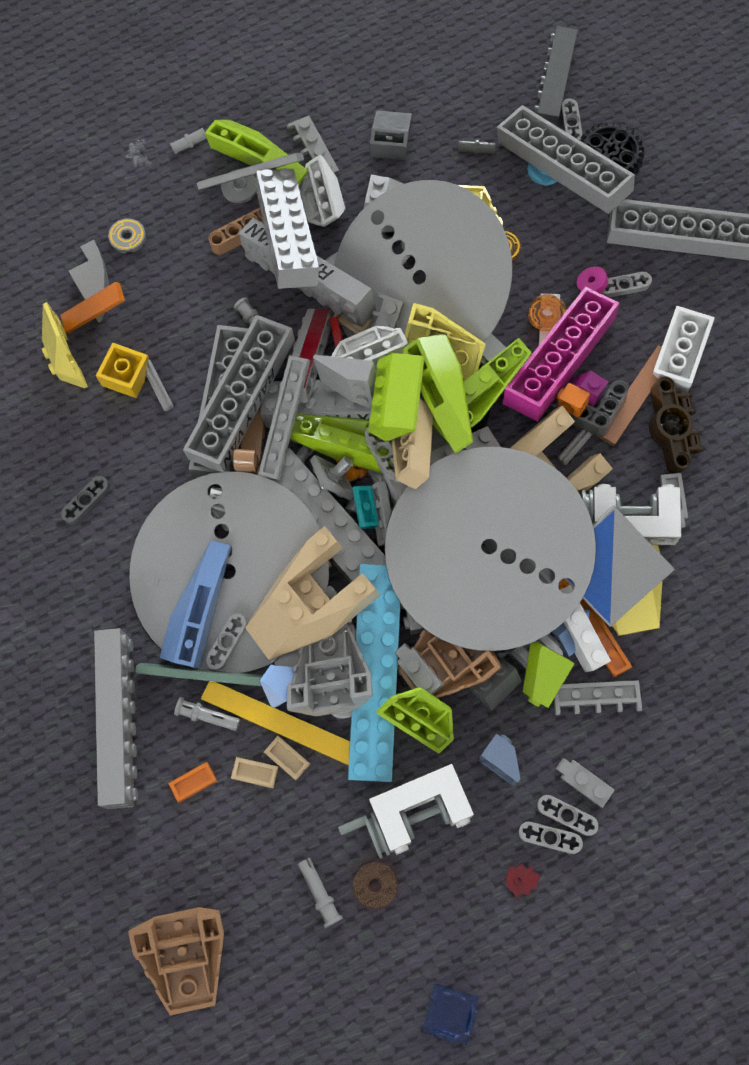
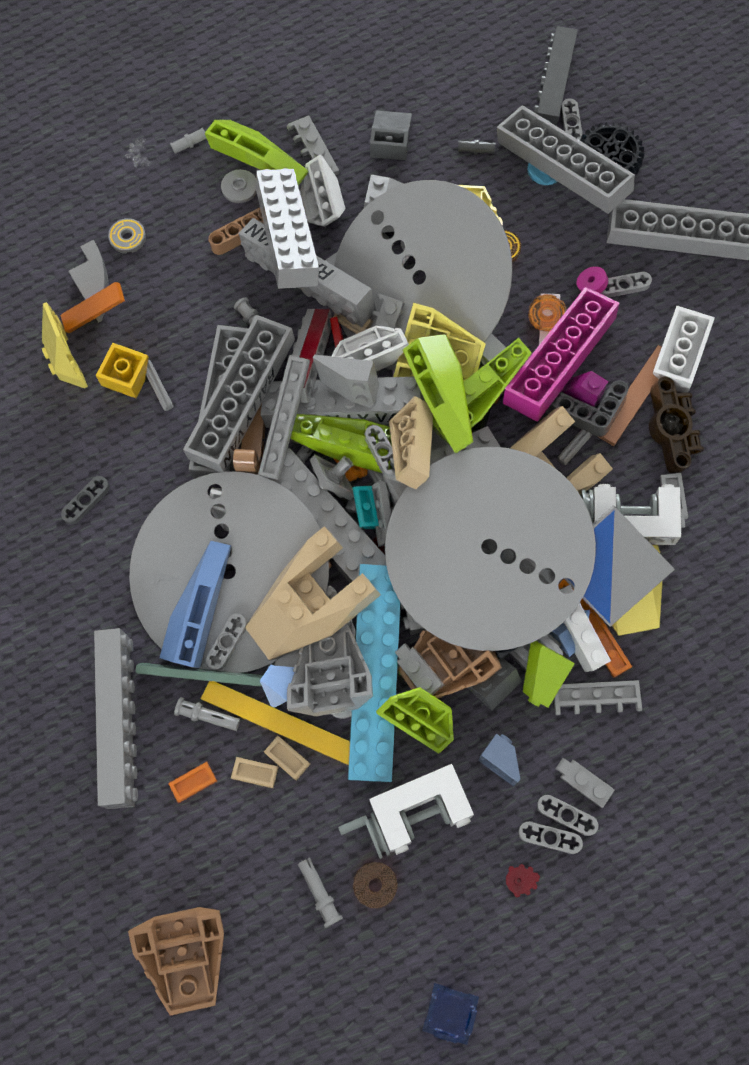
(249, 171): light grey tile -> none
(396, 395): lime slope -> none
(573, 399): orange brick -> none

